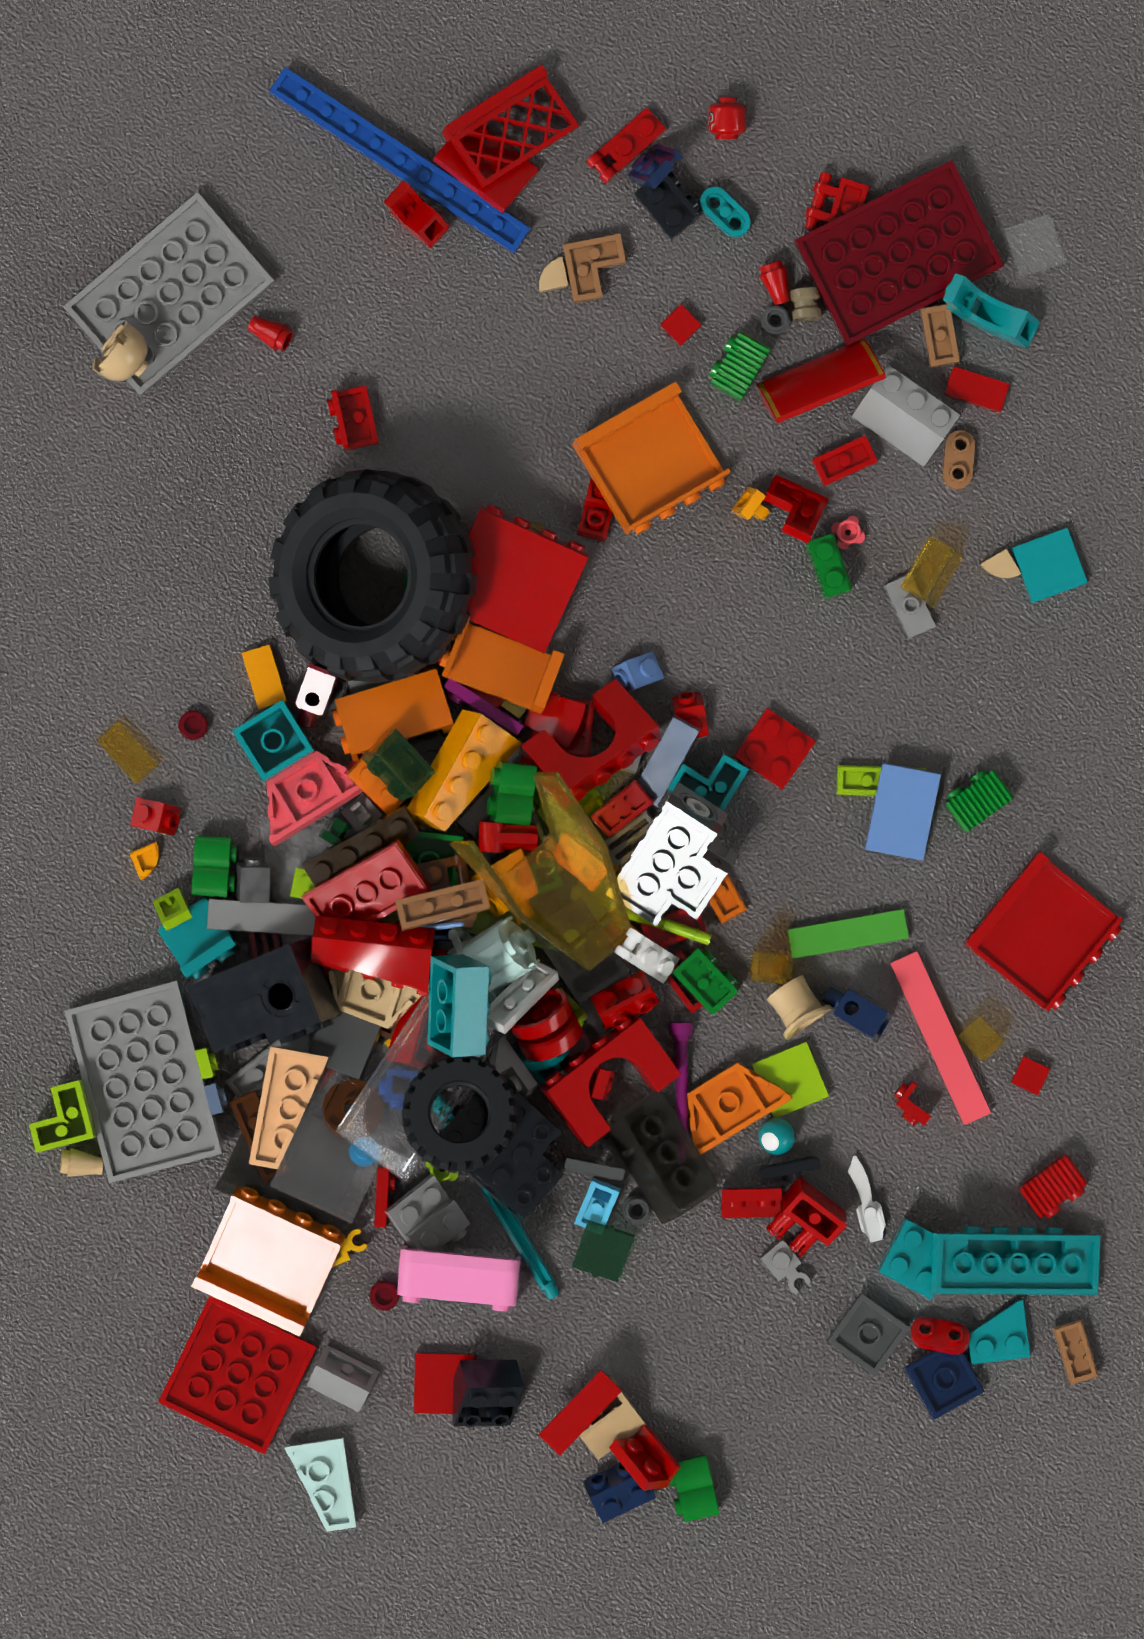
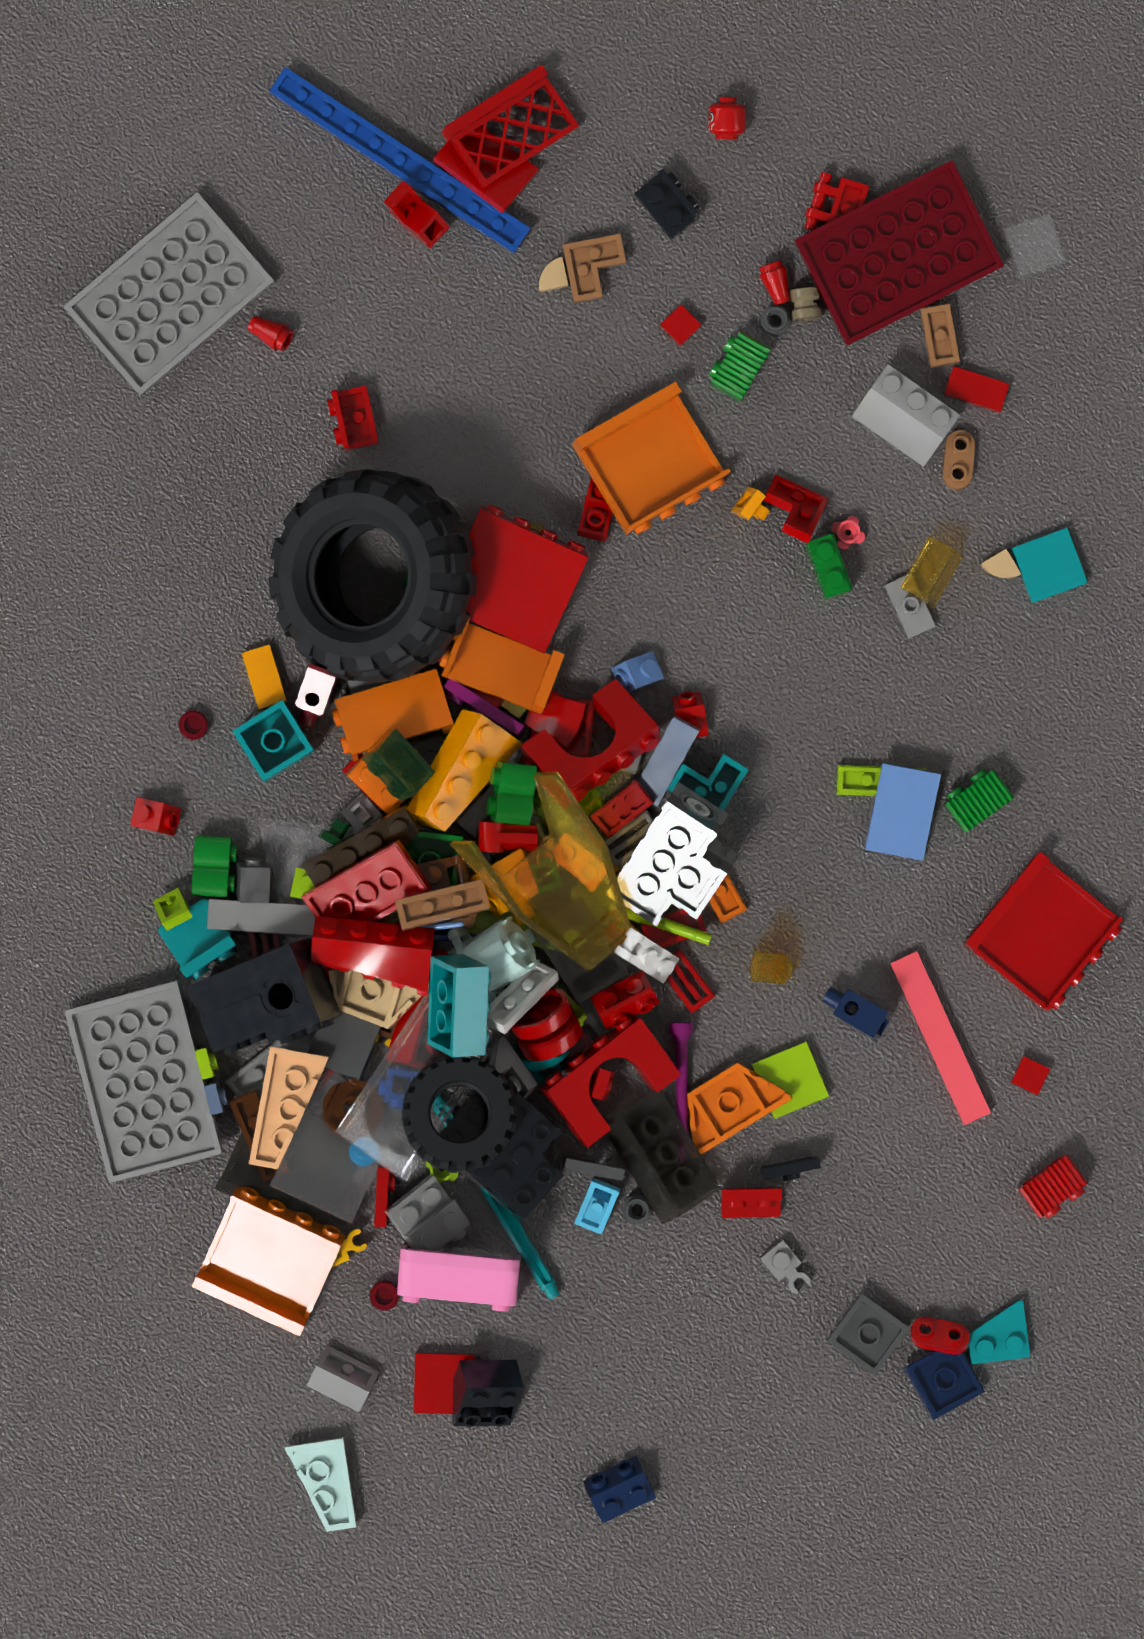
(73, 1119): lime brick -> none
(80, 1163): tan cone -> none
(122, 354): tan cylinder -> none
(127, 752): clear yellow tile -> none
(145, 859): light orange tile -> none
(237, 1374): red plate -> none
(306, 795): coral wing -> none
(580, 1412): red tile -> none
(603, 1250): clear green piece -> none
(615, 1422): tan slope -> none
(627, 145): red plate -> none
(646, 1459): red bracket -> none
(652, 169): dark blue plate -> none
(695, 1489): green brick -> none
(706, 981): green bracket -> none
(727, 211): teal plate -> none
(774, 749): red plate -> none
(776, 1136): teal piece -> none
(796, 1006): tan piece -> none
(811, 1210): red brick -> none
(820, 381): red slope -> none
(844, 461): red plate -> none
(847, 934): bright green tile -> none
(869, 1212): white piece -> none
(910, 1258): teal brick -> none
(912, 1112): red bracket -> none
(980, 1039): clear yellow panel -> none
(989, 313): teal arch -> none
(1015, 1262): teal plate -> none
(1075, 1352): medium nougat plate -> none

